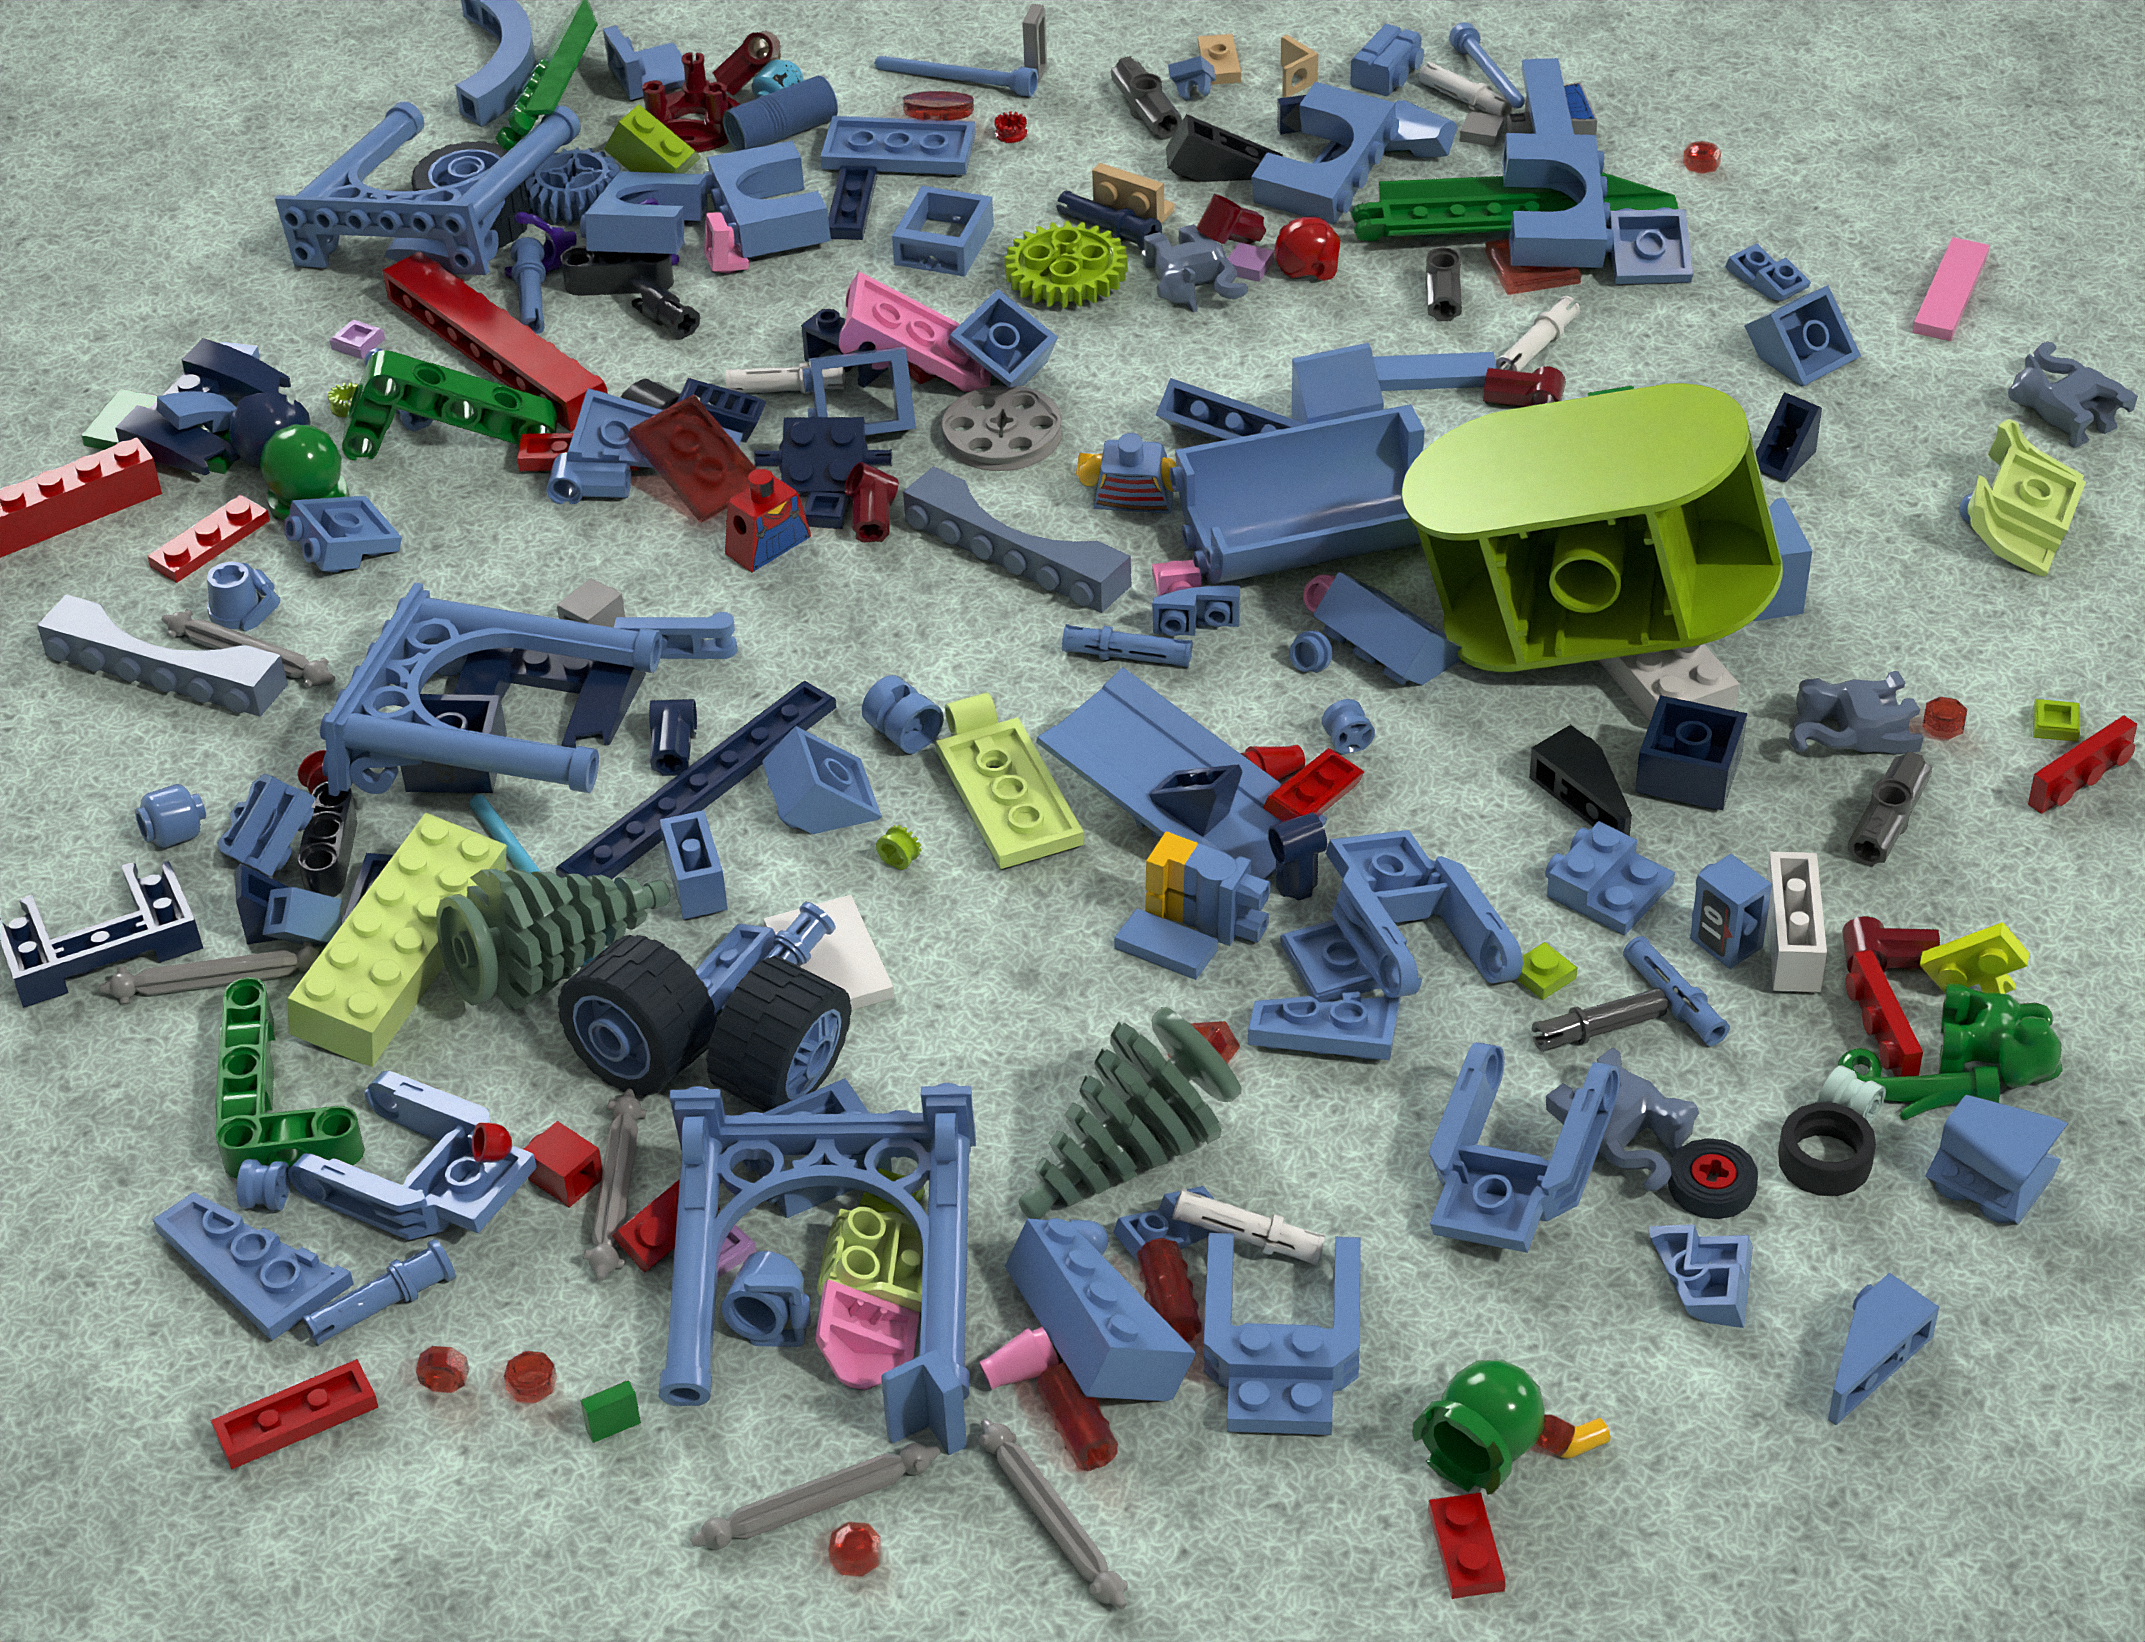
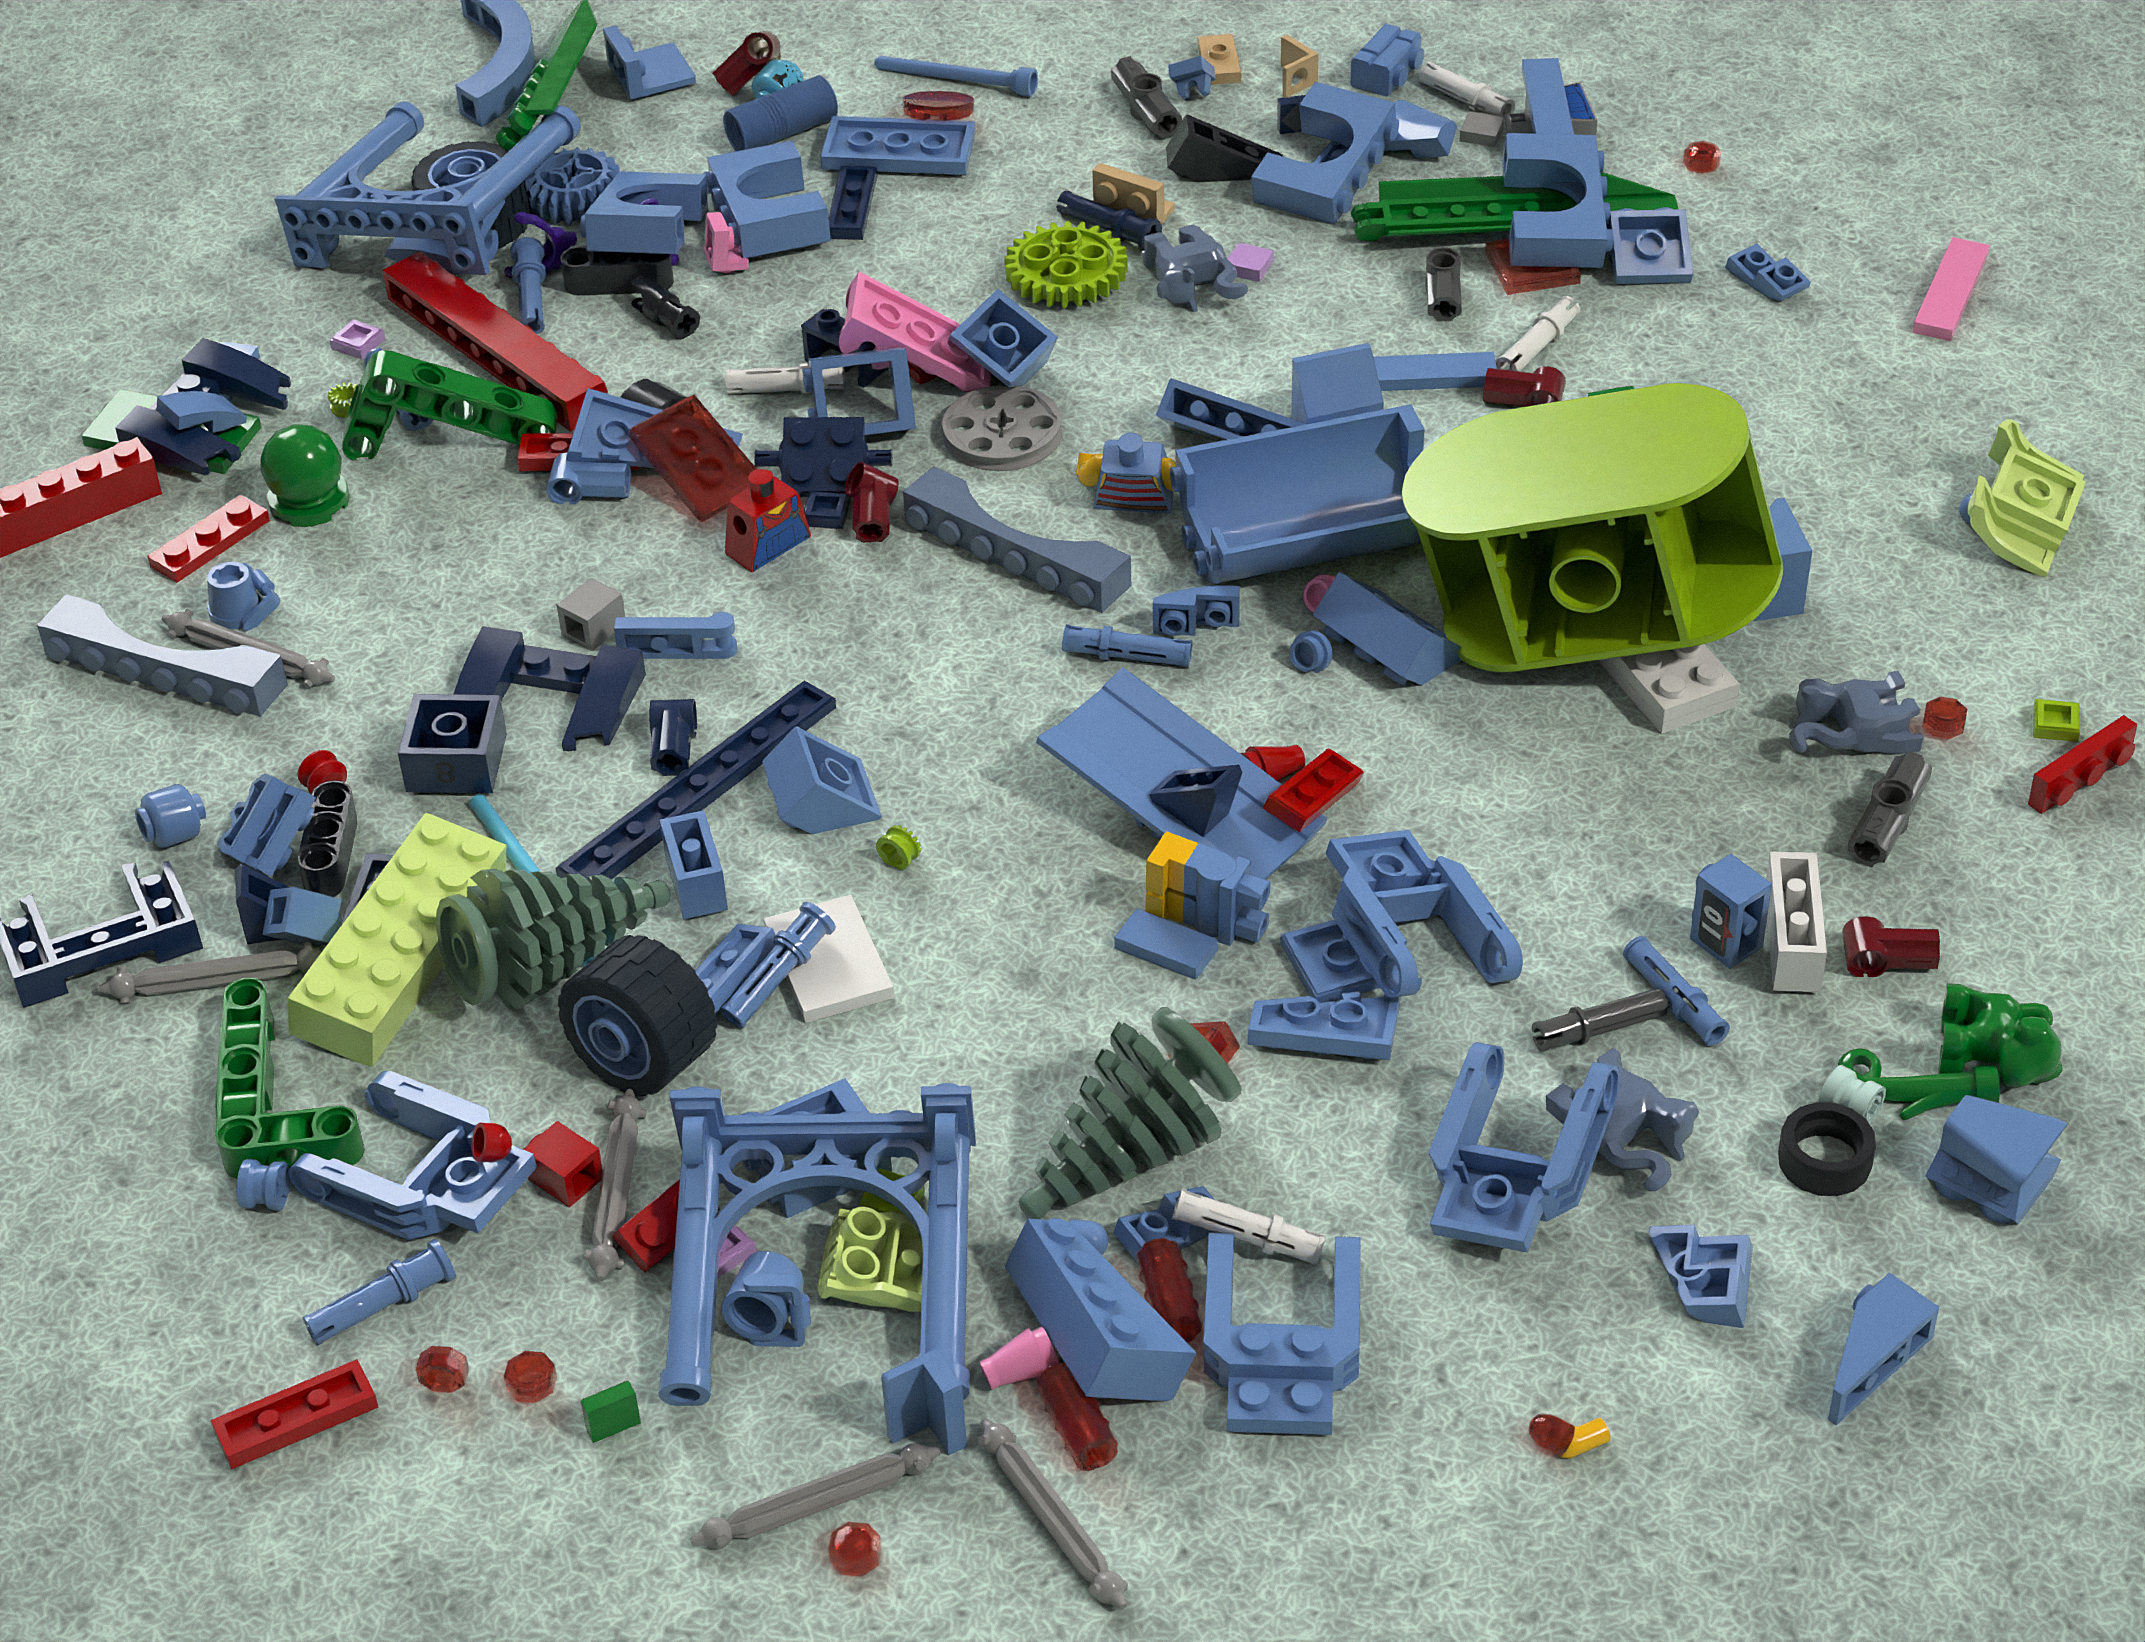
(249, 1265): medium blue wing -> none
(258, 419): dark blue cylinder -> none
(339, 531): medium blue plate -> none
(437, 637): medium blue arch -> none
(648, 145): lime slope -> none
(696, 97): dark red piece -> none
(729, 407): dark blue slope -> none
(778, 1034): black wheel -> none
(863, 1335): bright pink slope -> none
(902, 714): medium blue wheel -> none
(952, 254): medium blue window -> none
(1010, 127): red bush -> none
(1012, 805): yellowish green hinge -> none
(1035, 39): light grey tile -> none
(1175, 576): bright pink bracket -> none
(1228, 221): dark red piece -> none
(1296, 852): dark blue piece -> none
(1308, 248): red cap -> none
(1348, 726): medium blue wheel -> none
(1466, 41): medium blue piece -> none
(1466, 1545): red plate -> none
(1482, 1424): green tile -> none
(1546, 971): lime plate -> none
(1580, 778): black slope -> none
(1607, 878): medium blue plate -> none
(1691, 752): dark blue brick -> none
(1707, 1199): black bush -> none
(1789, 437): dark blue slope -> none
(1804, 337): medium blue slope -> none
(1883, 1016): red plate -> none
(1977, 959): neon yellow plate -> none
(2072, 400): sand blue animal -> none

